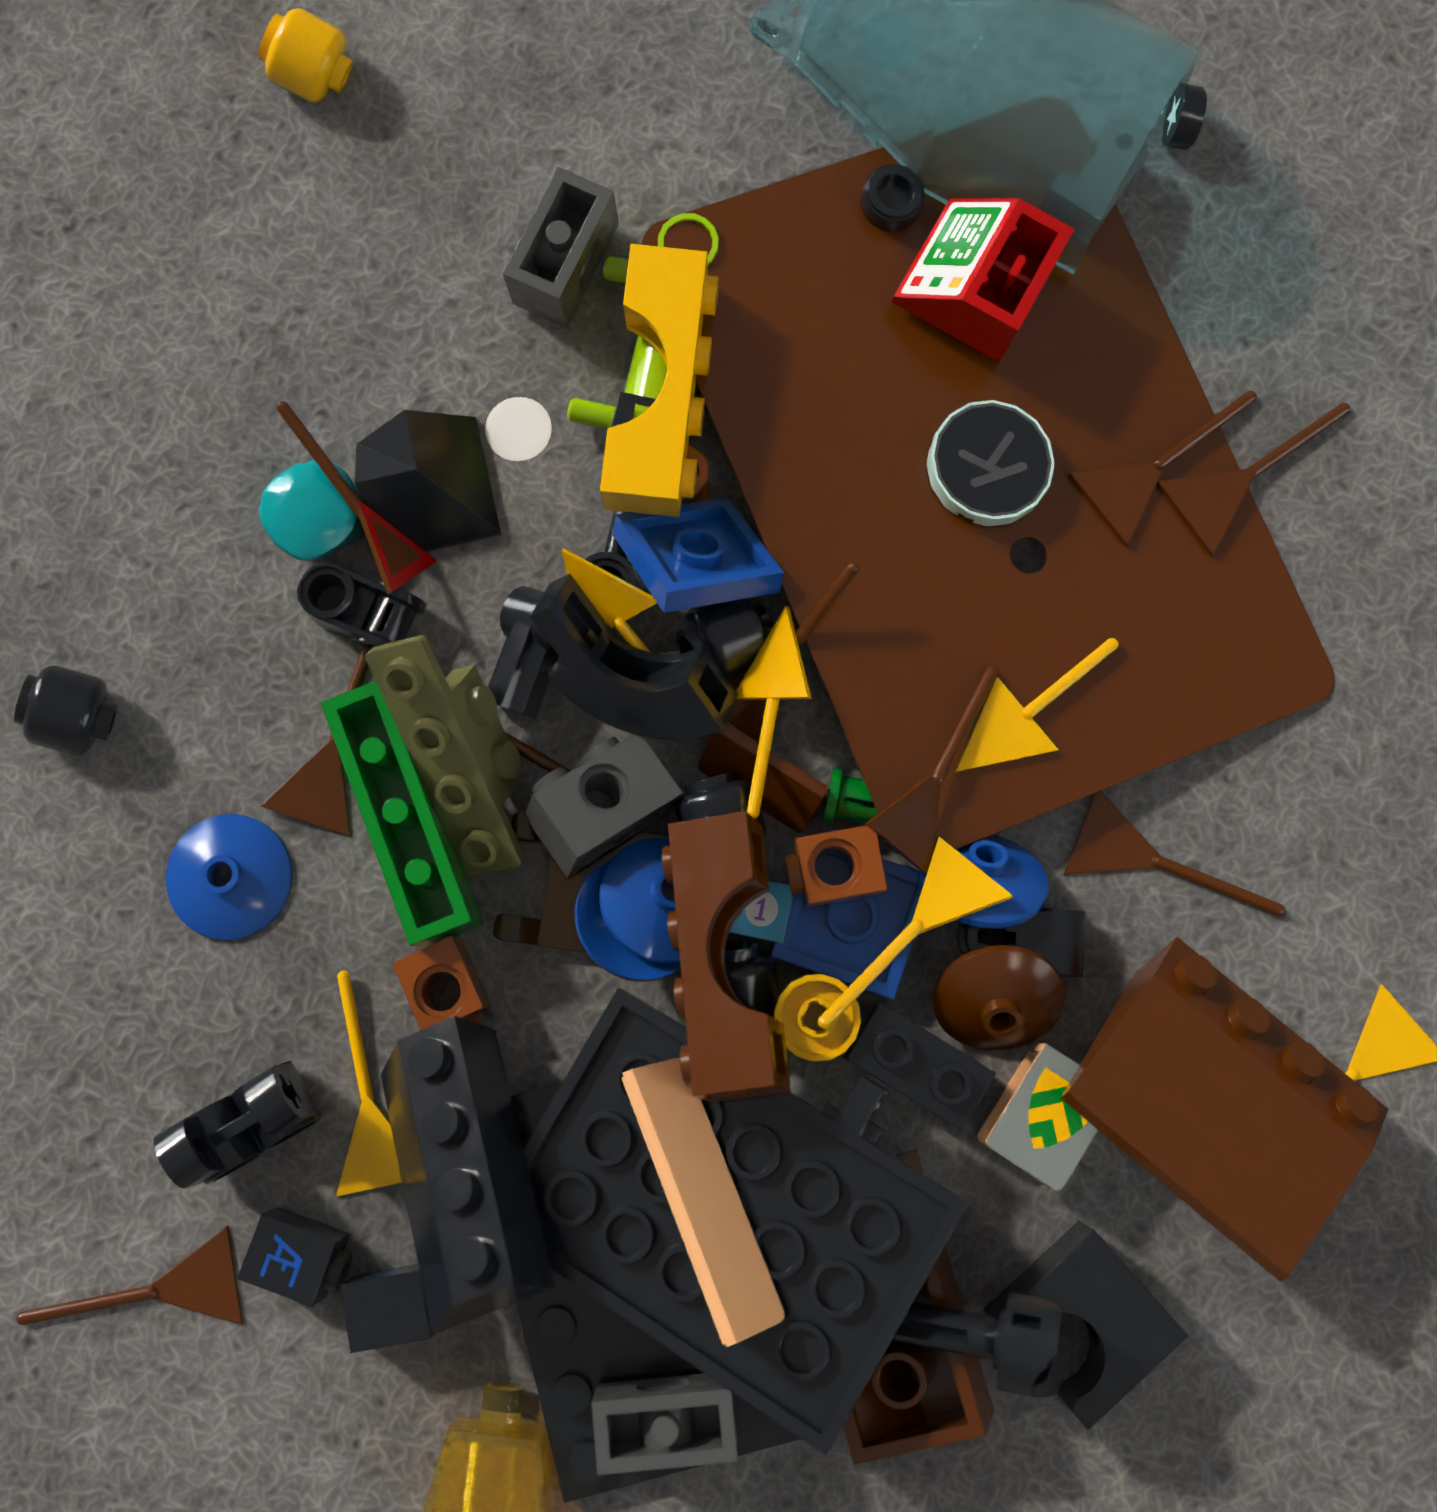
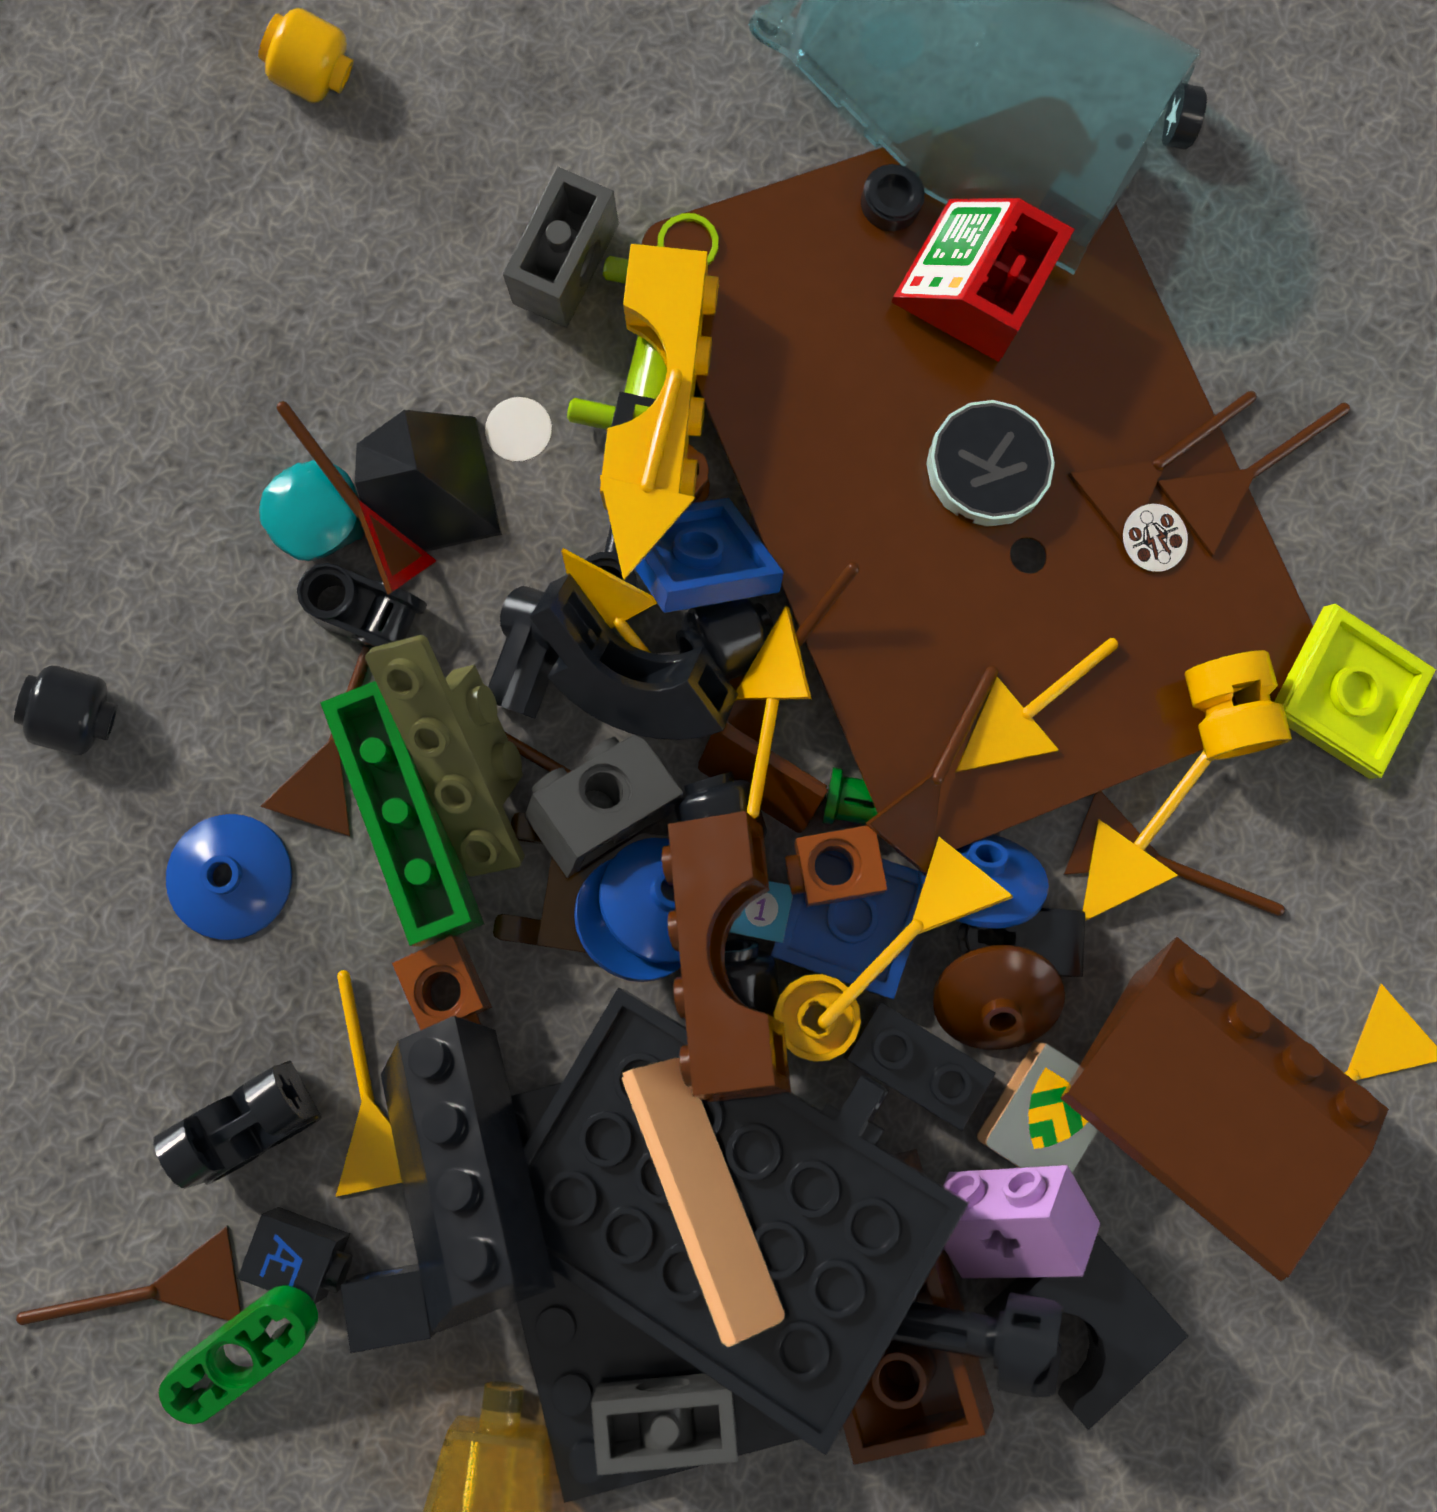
(249, 1332): none -> green beam
(640, 511): none -> yellow piece
(1034, 1222): none -> lavender brick
(1123, 868): none -> yellow piece
(1155, 537): none -> white sticker
(1243, 728): none -> yellow wheel
(1353, 691): none -> neon yellow plate

